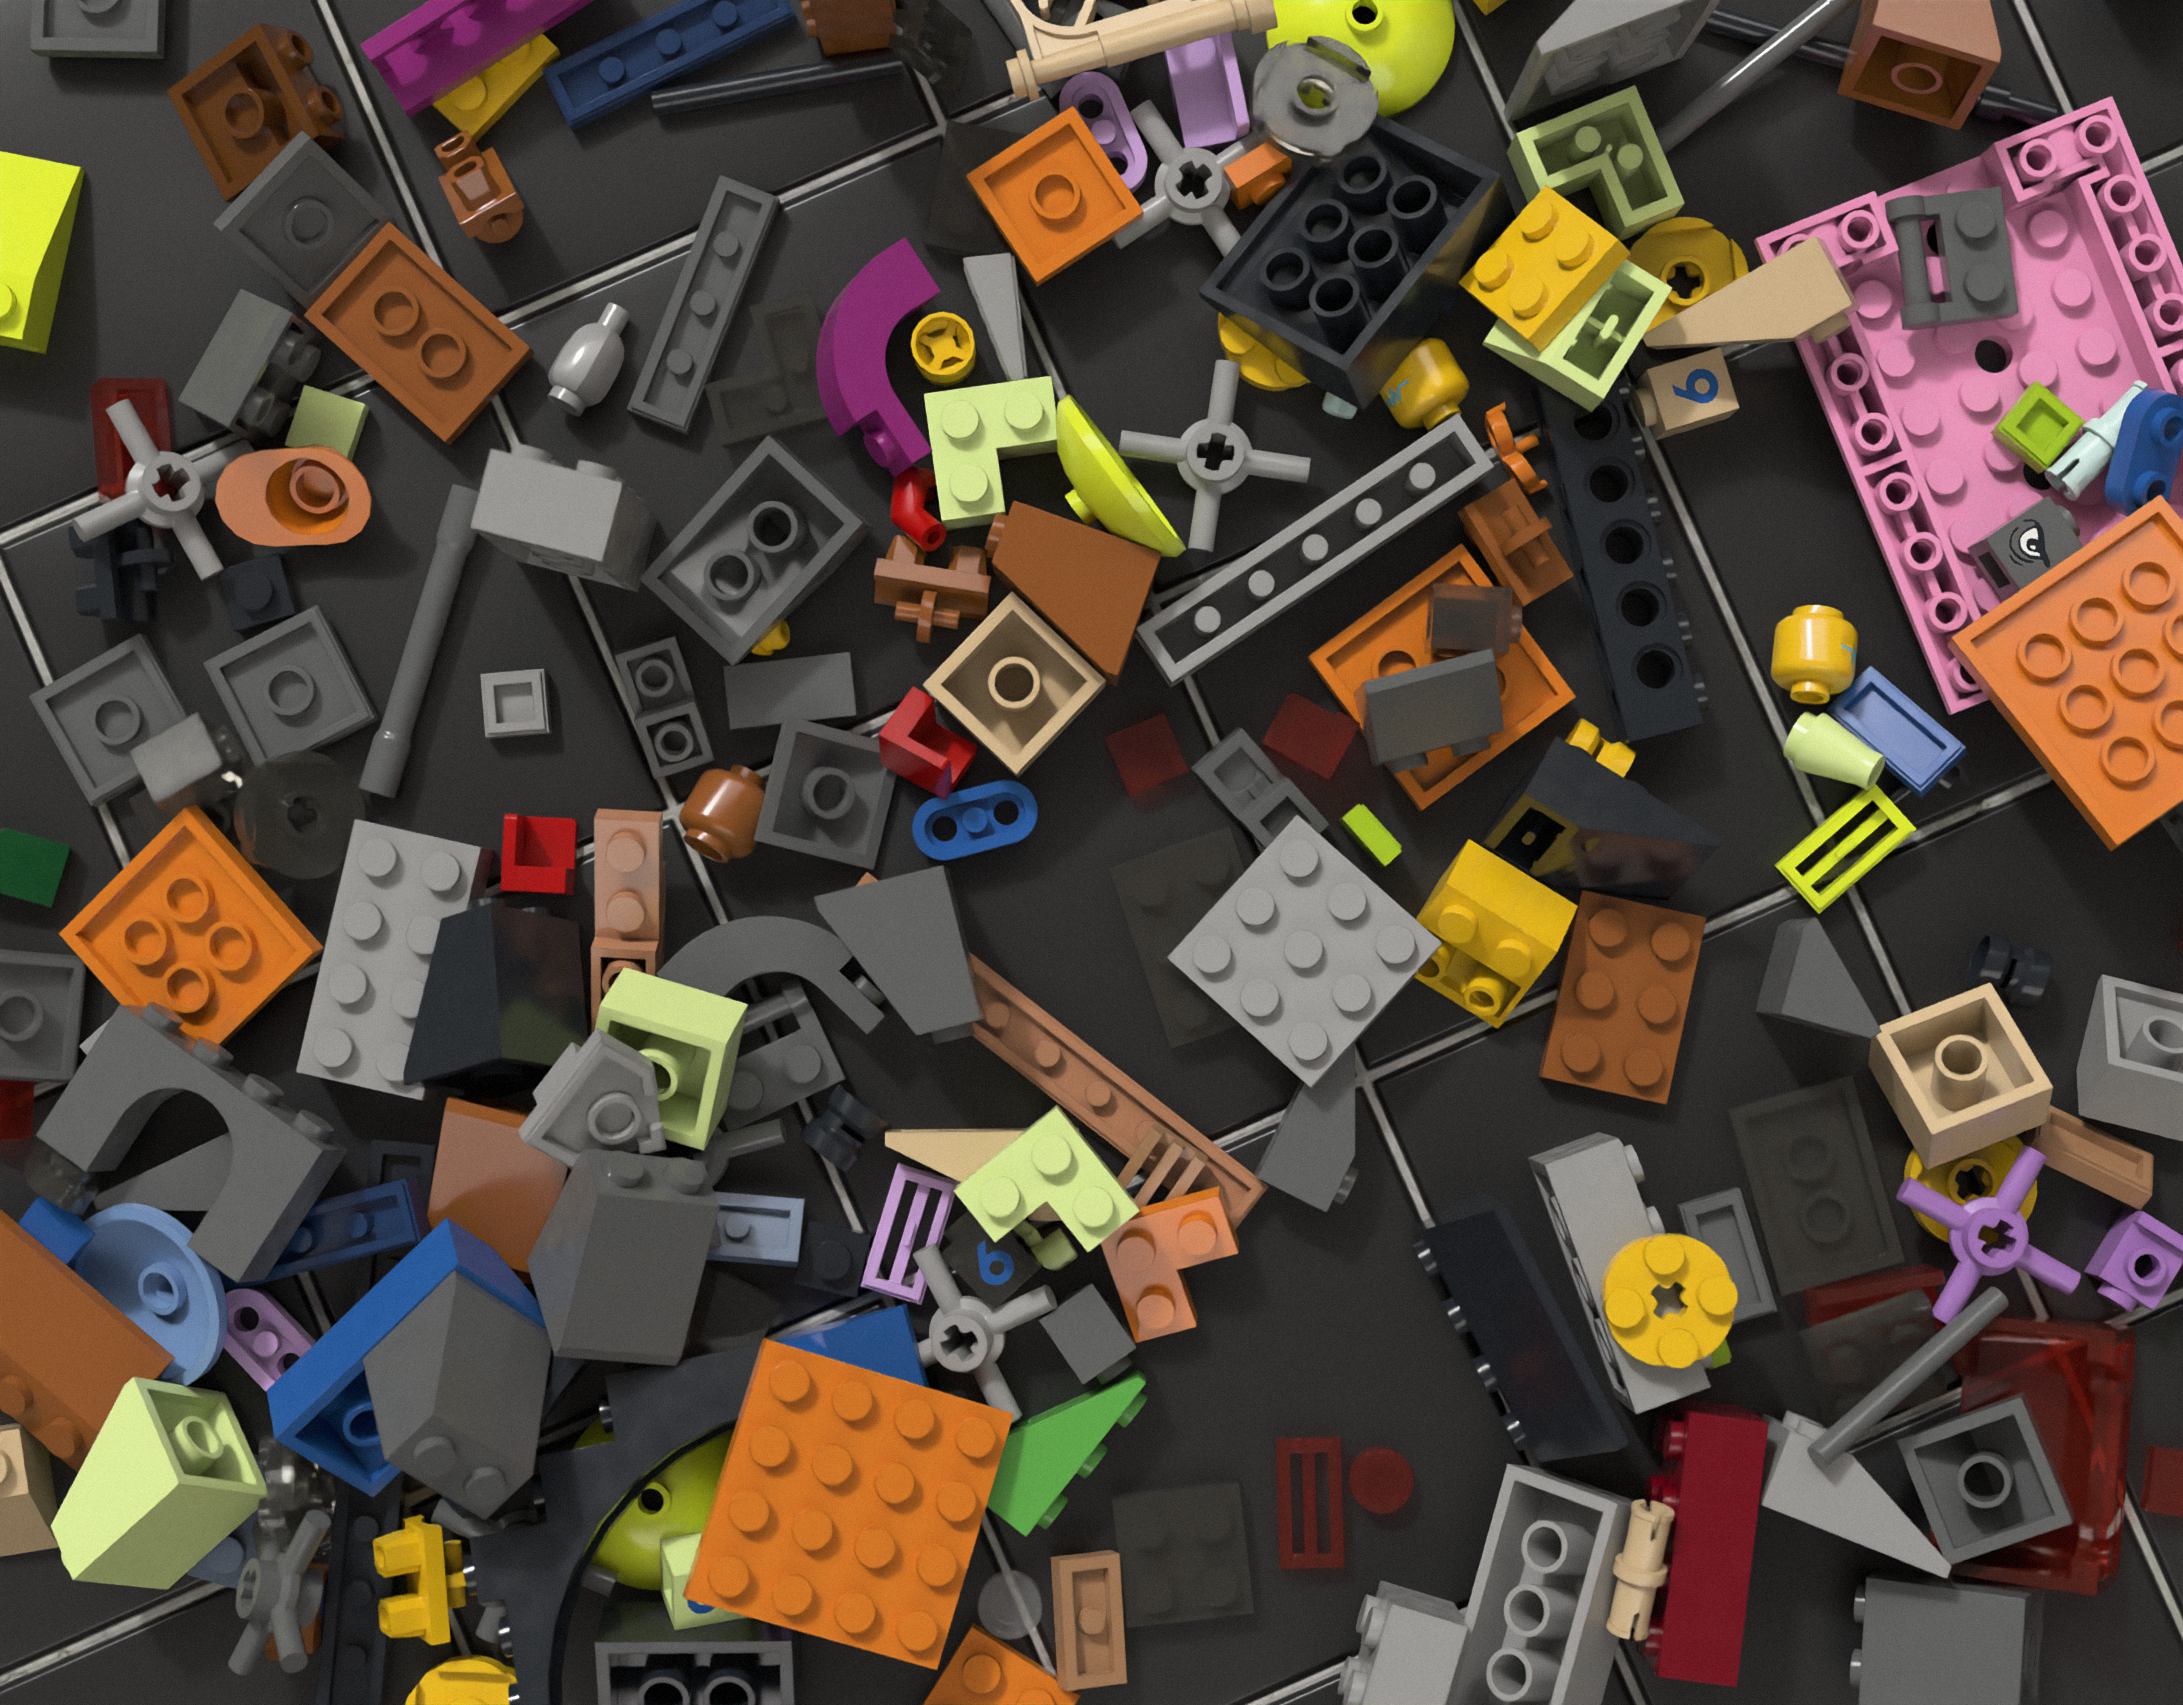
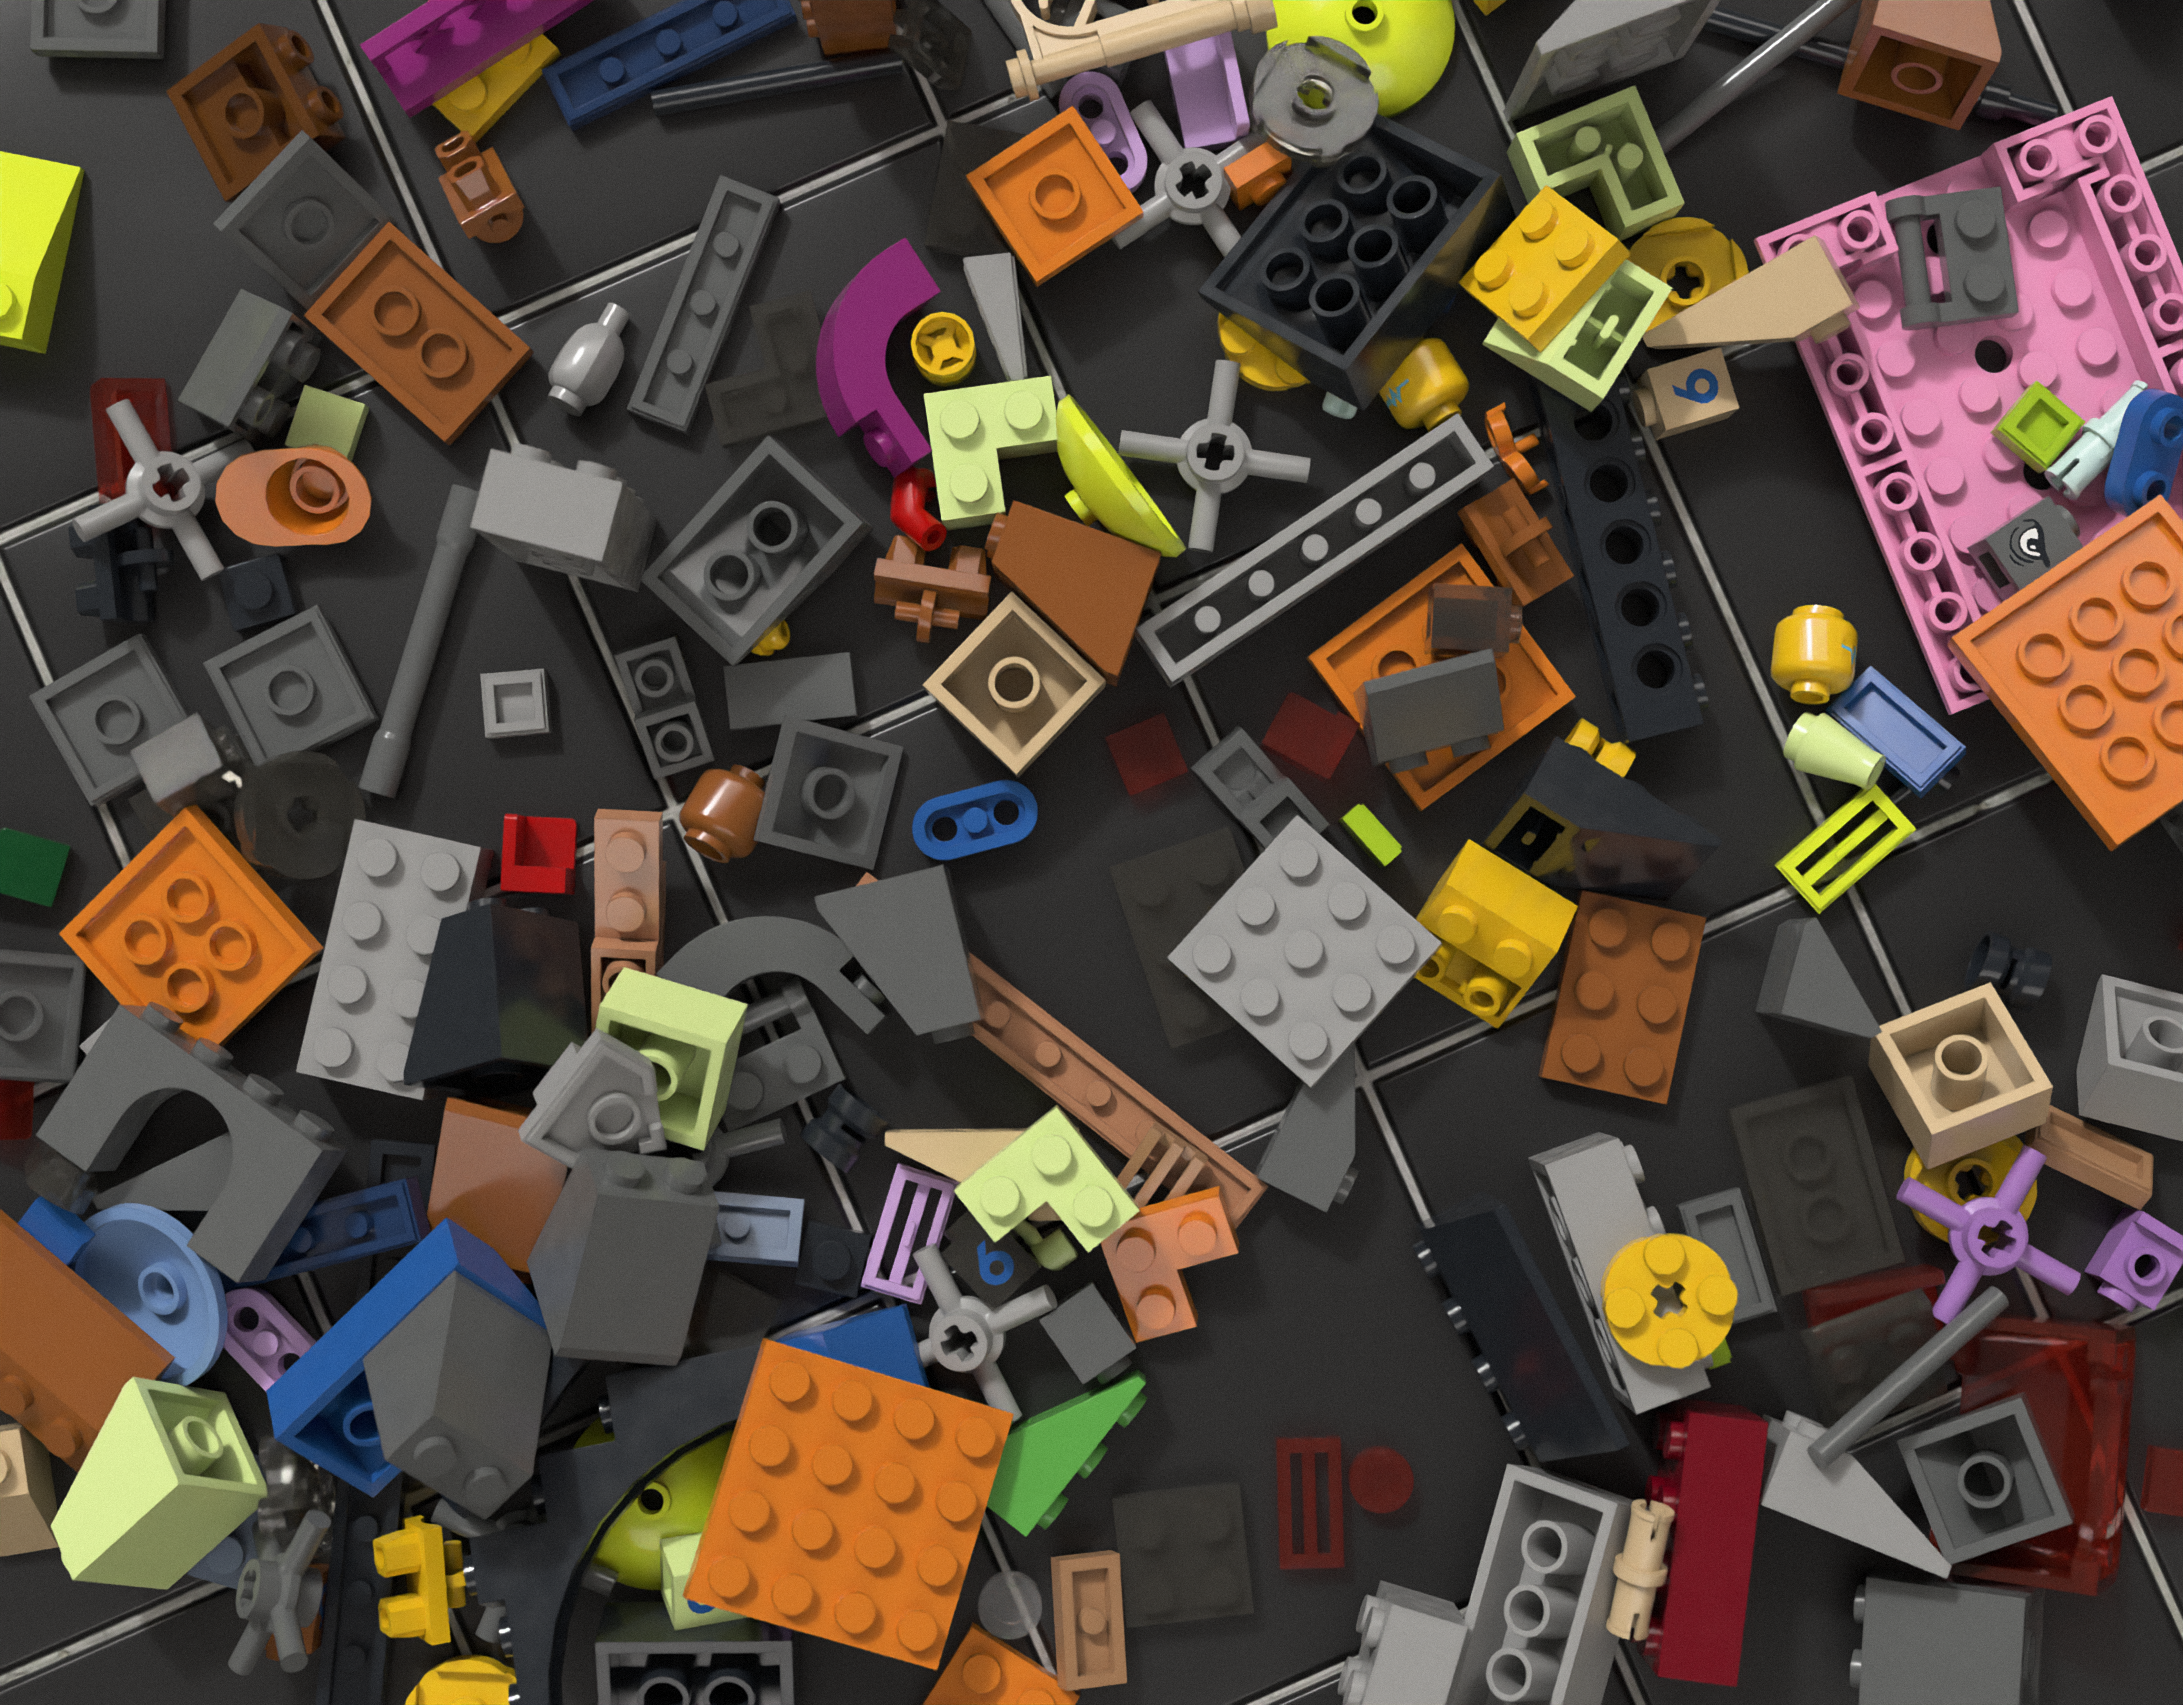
(921, 748): red panel -> none

